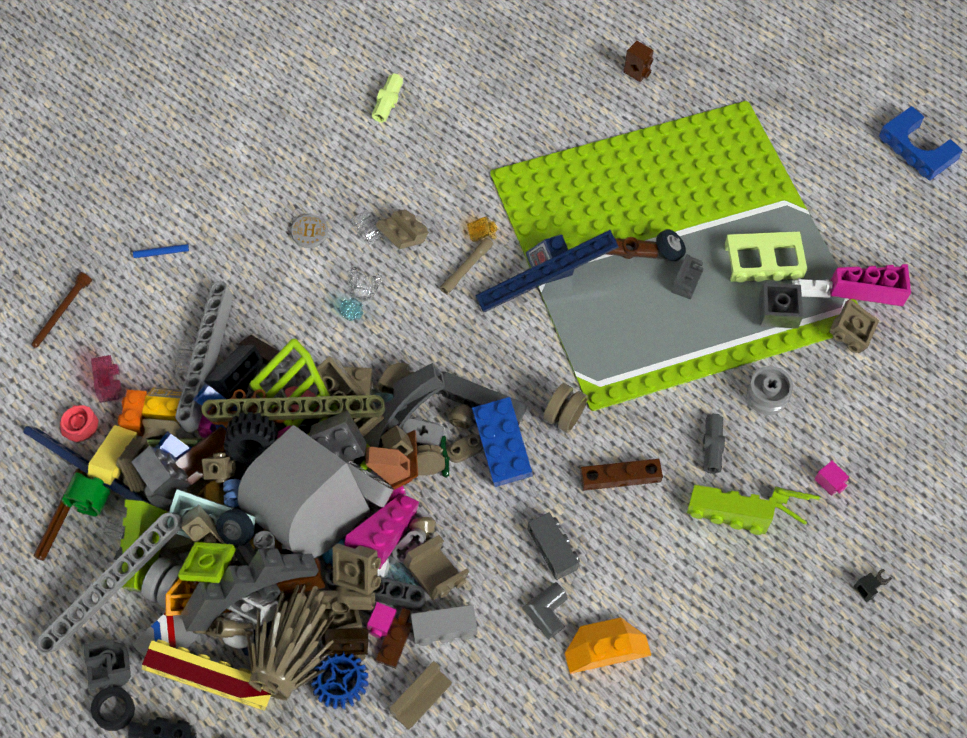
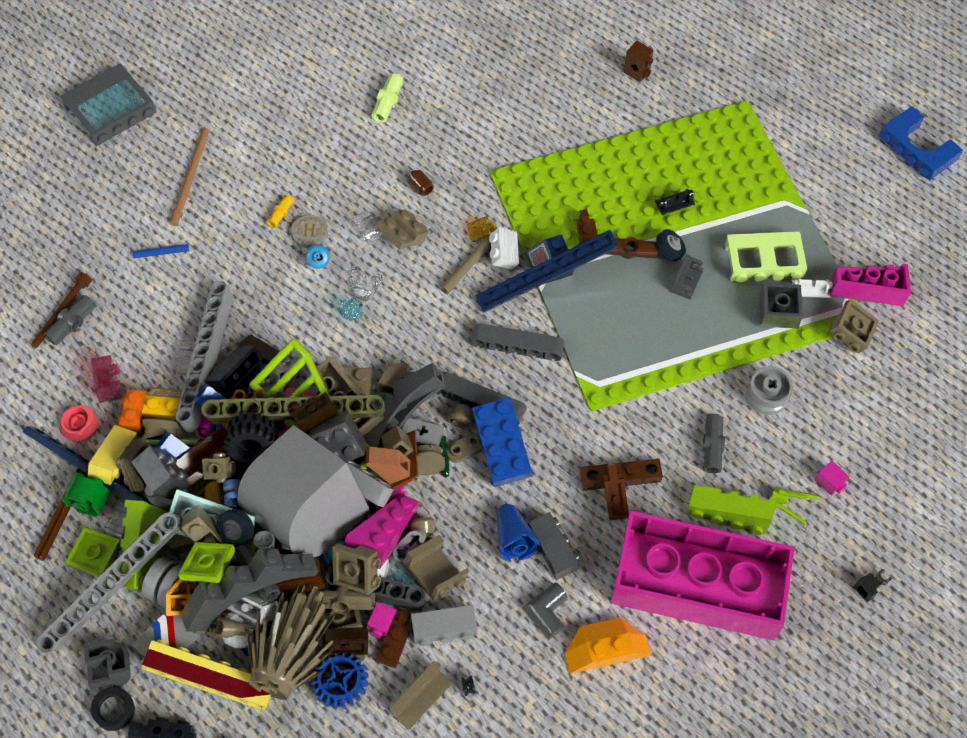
(69, 320): none -> dark grey piece
(93, 552): none -> lime plate
(109, 104): none -> panel
(177, 212): none -> medium nougat bar
(280, 211): none -> yellow pin
(311, 259): none -> dark azure head
(314, 412): none -> dark brown slope
(420, 182): none -> reddish brown brick
(468, 685): none -> black bush
(504, 248): none -> white brick
(514, 534): none -> blue cone
(517, 341): none -> dark grey beam
(565, 407): dark tan wheel -> none
(586, 227): none -> reddish brown hinge
(615, 493): none -> reddish brown hinge
(675, 202): none -> black hinge
(704, 575): none -> dark pink piece

